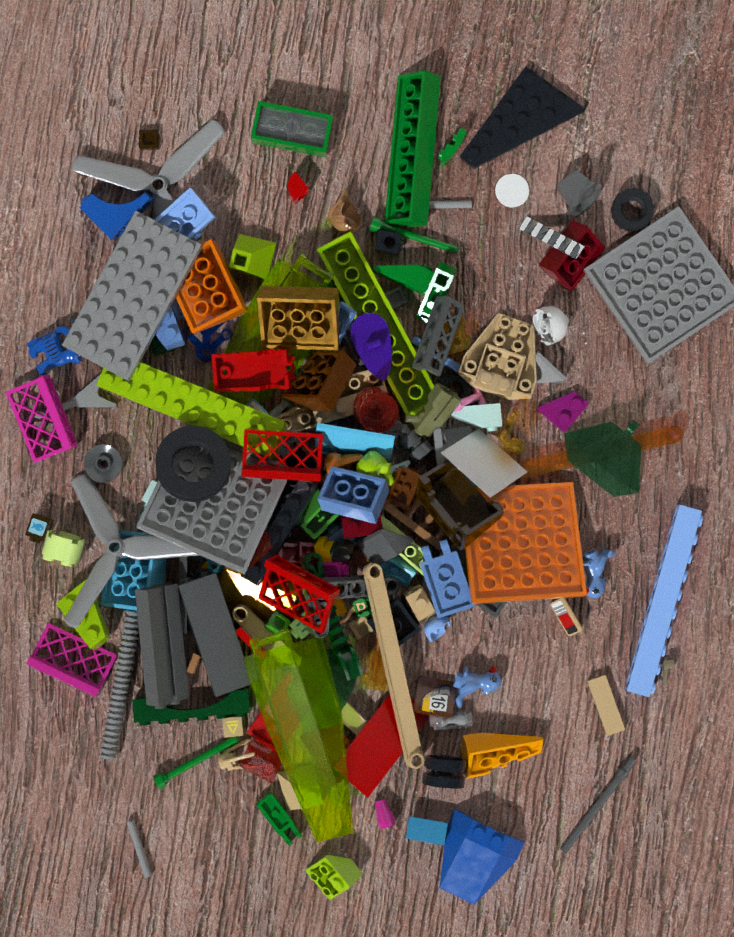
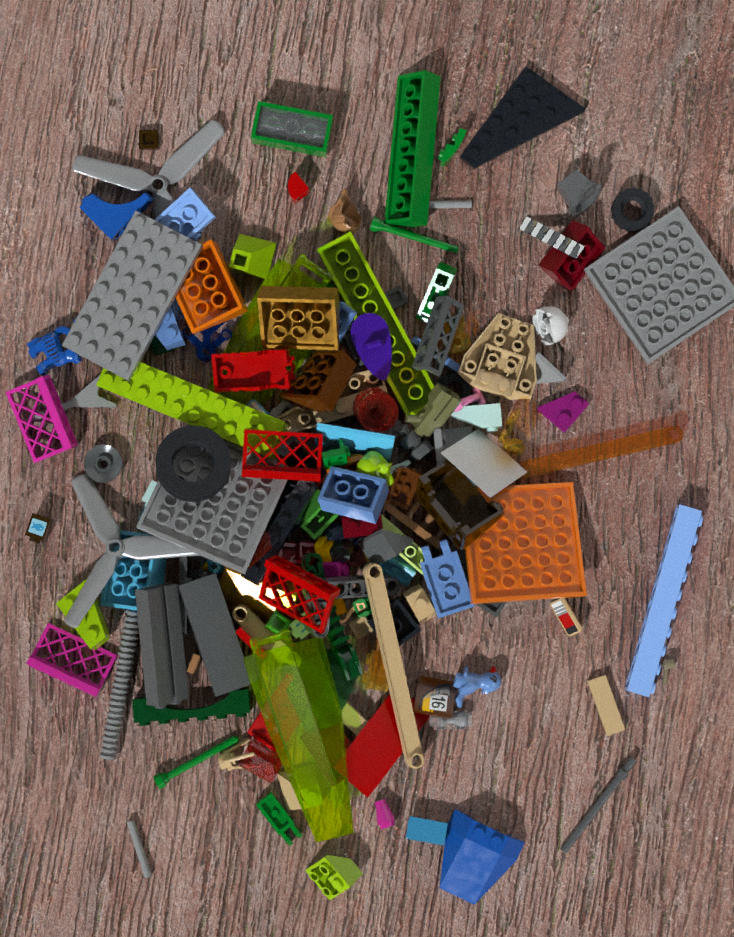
(63, 547): yellowish green brick -> none
(233, 726): tan tile -> none
(336, 457): none -> green bracket
(382, 236): black brick -> none
(409, 276): green slope -> none
(435, 627): light blue hair -> none
(444, 771): black wheel -> none
(492, 750): light orange wedge -> none
(512, 190): white sticker -> none
(593, 567): medium blue animal -> none
(607, 456): clear green panel -> none

